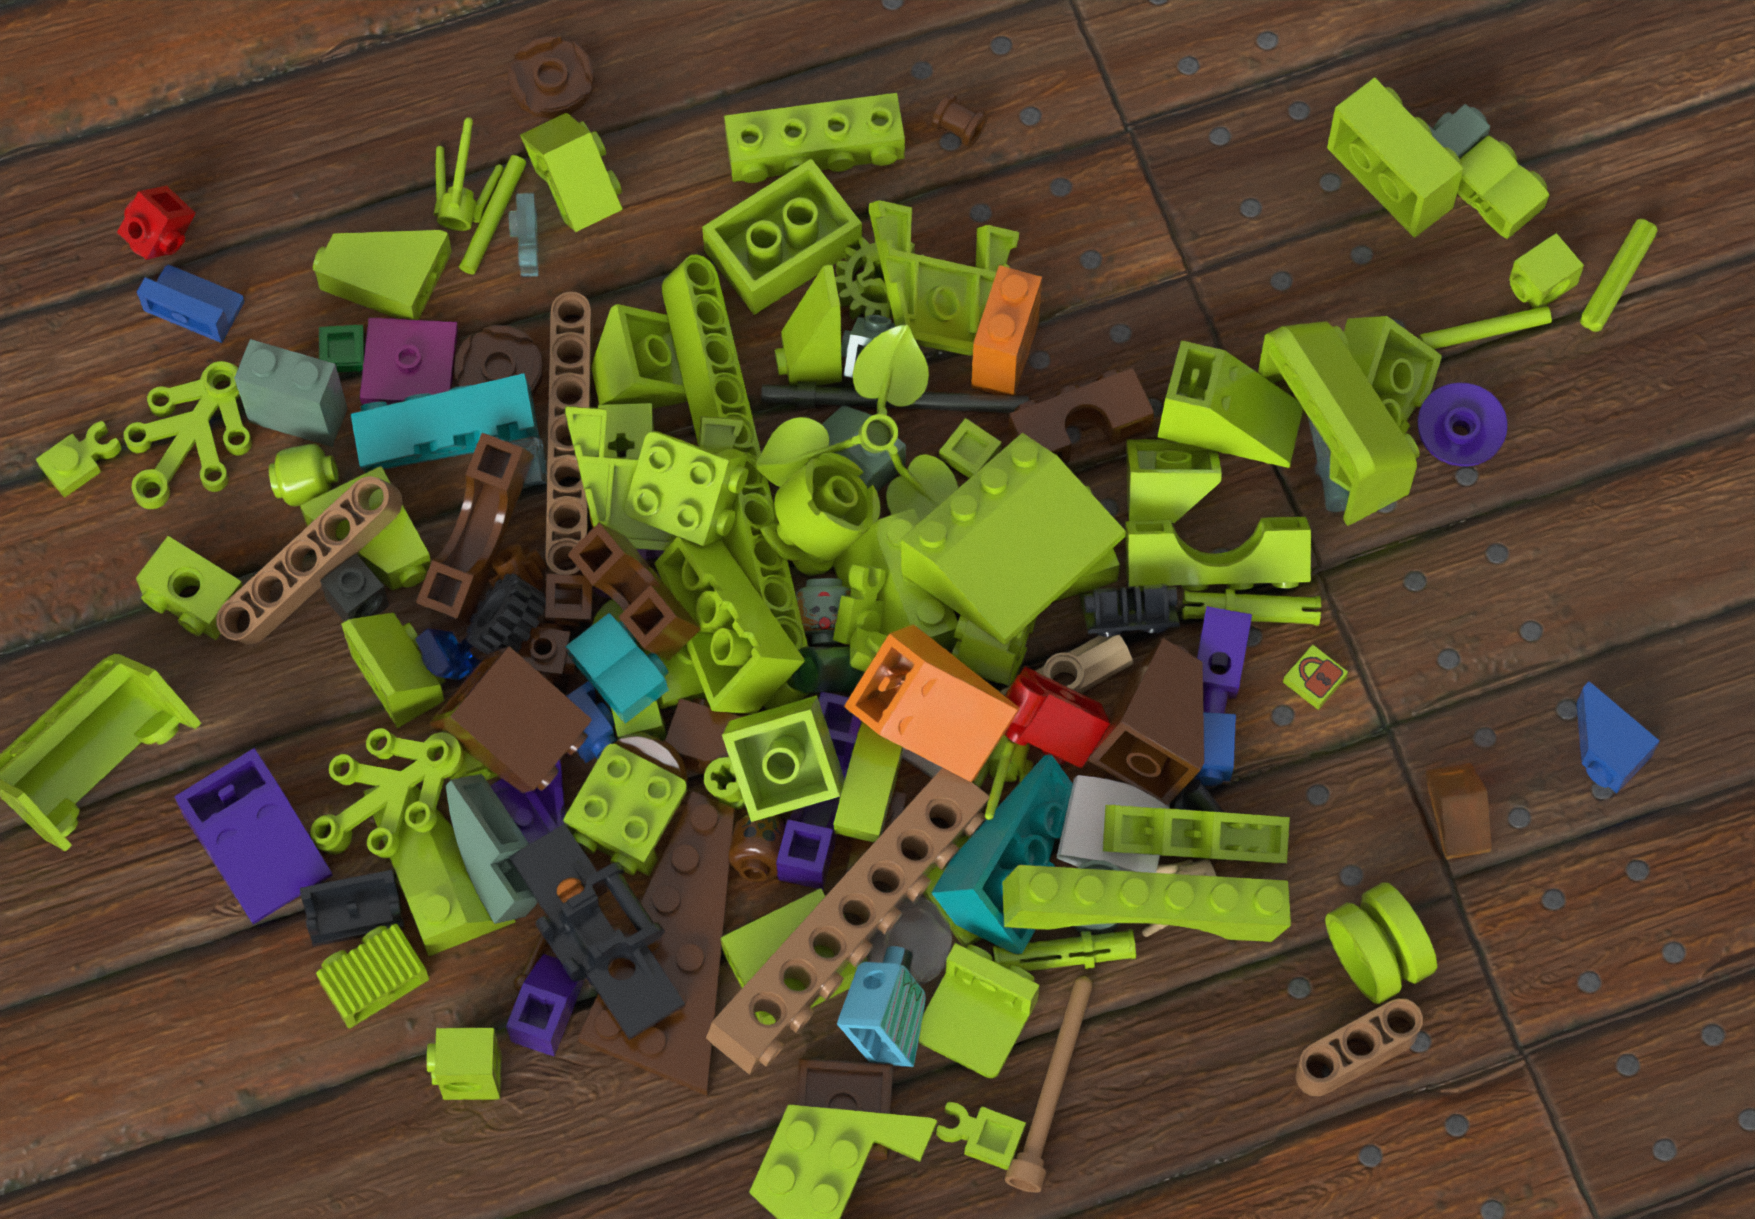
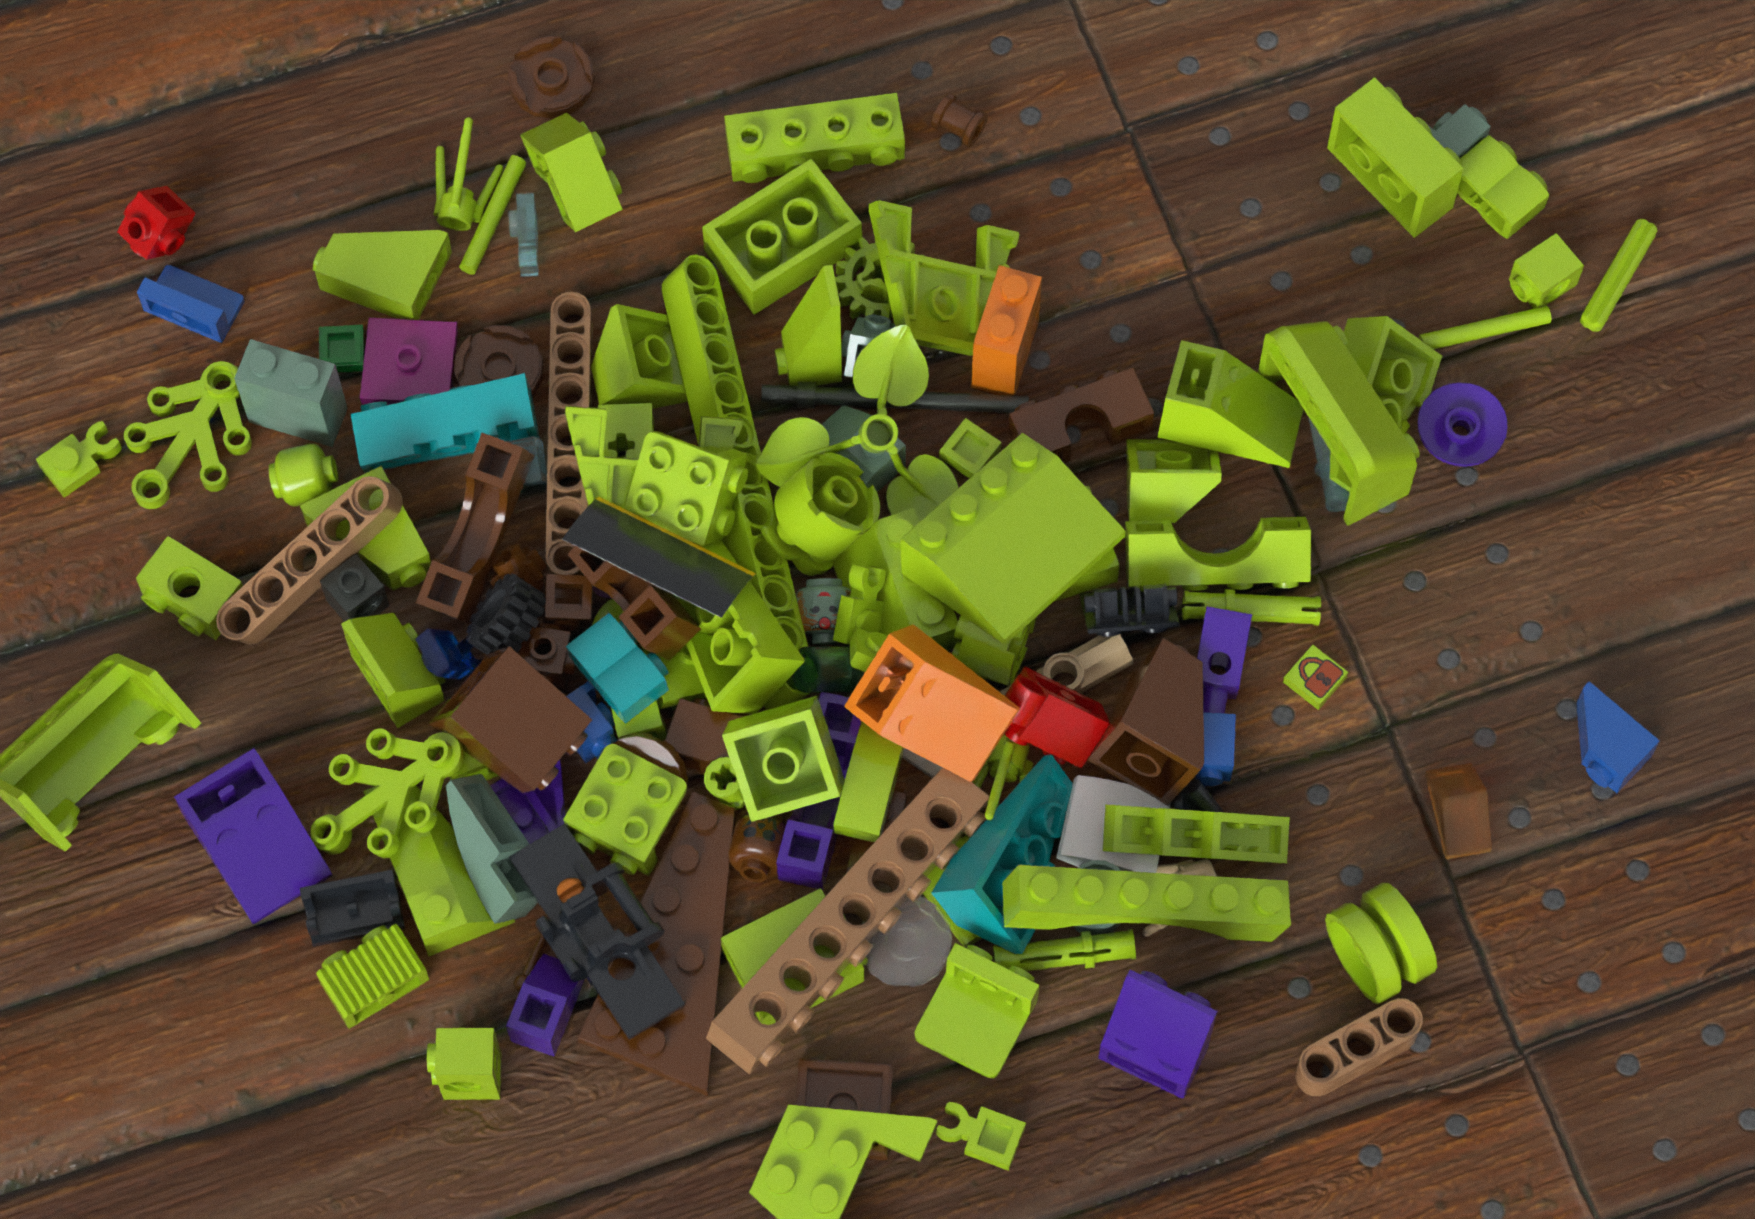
(658, 556): none -> black sticker
(885, 1010): medium azure torso -> none
(1027, 1169): medium nougat piece -> none
(1158, 1033): none -> dark purple slope

